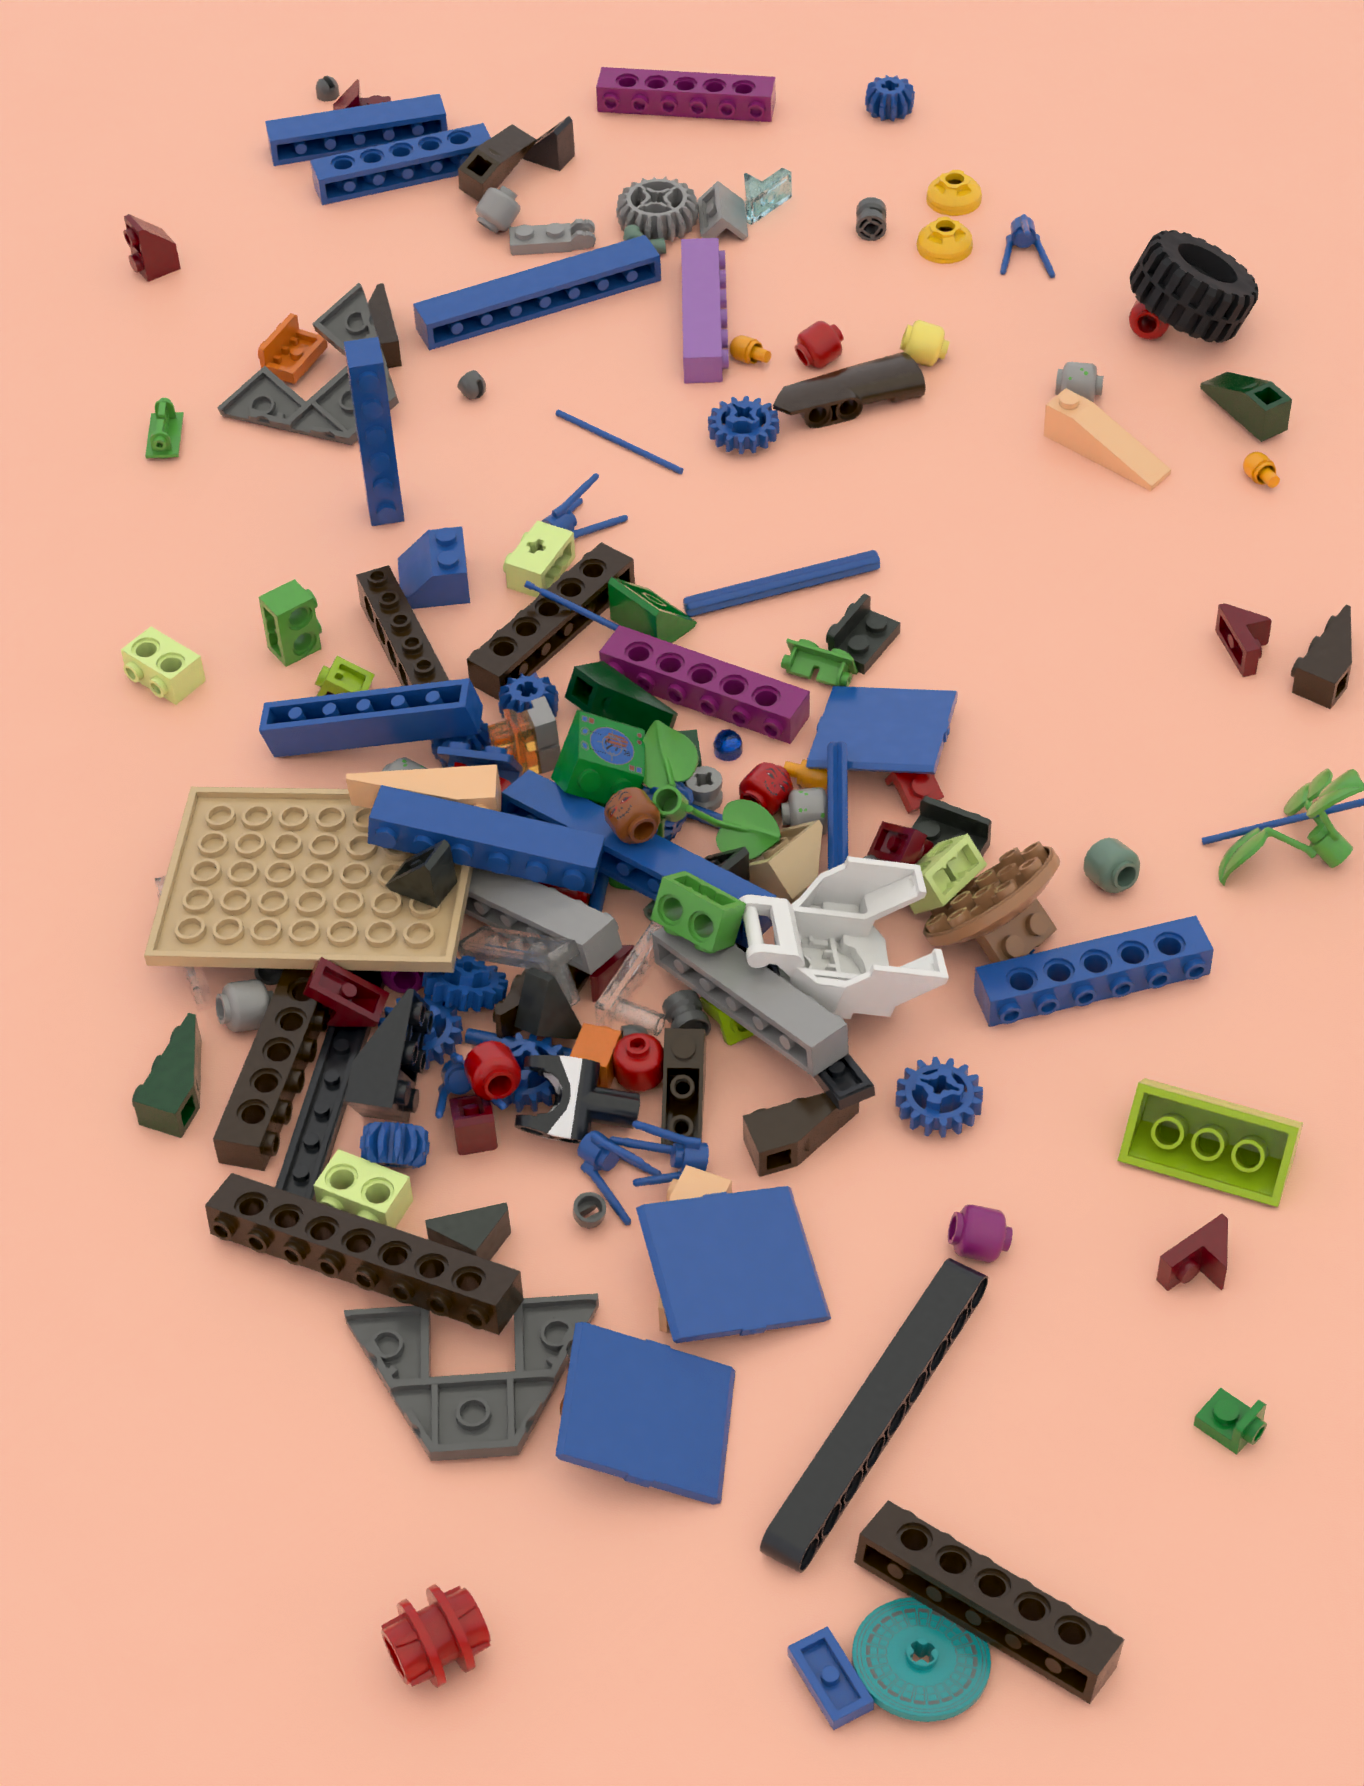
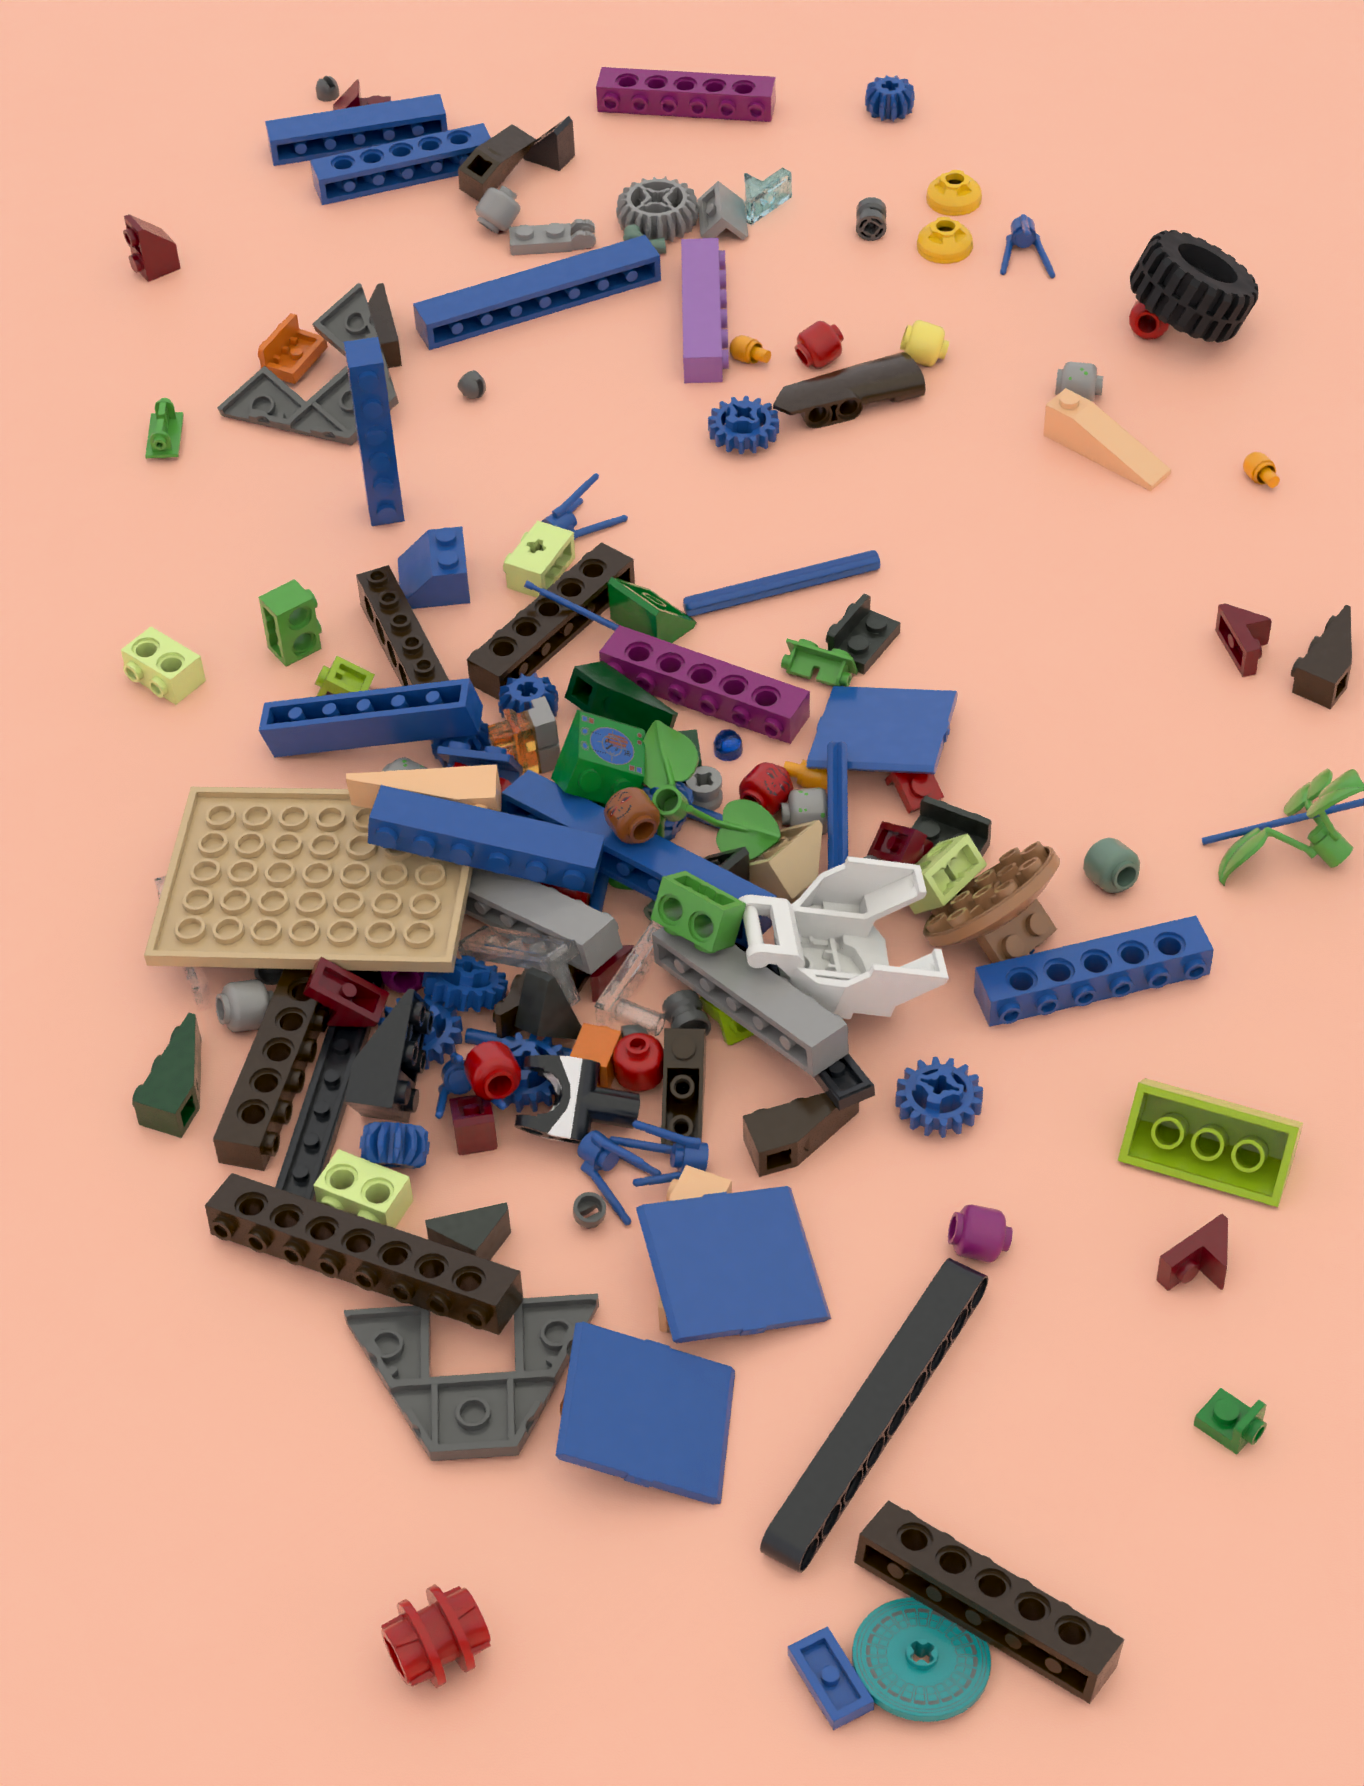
(426, 875): pearl dark grey slope -> none
(620, 442): blue piece -> none
(1252, 402): dark green slope -> none

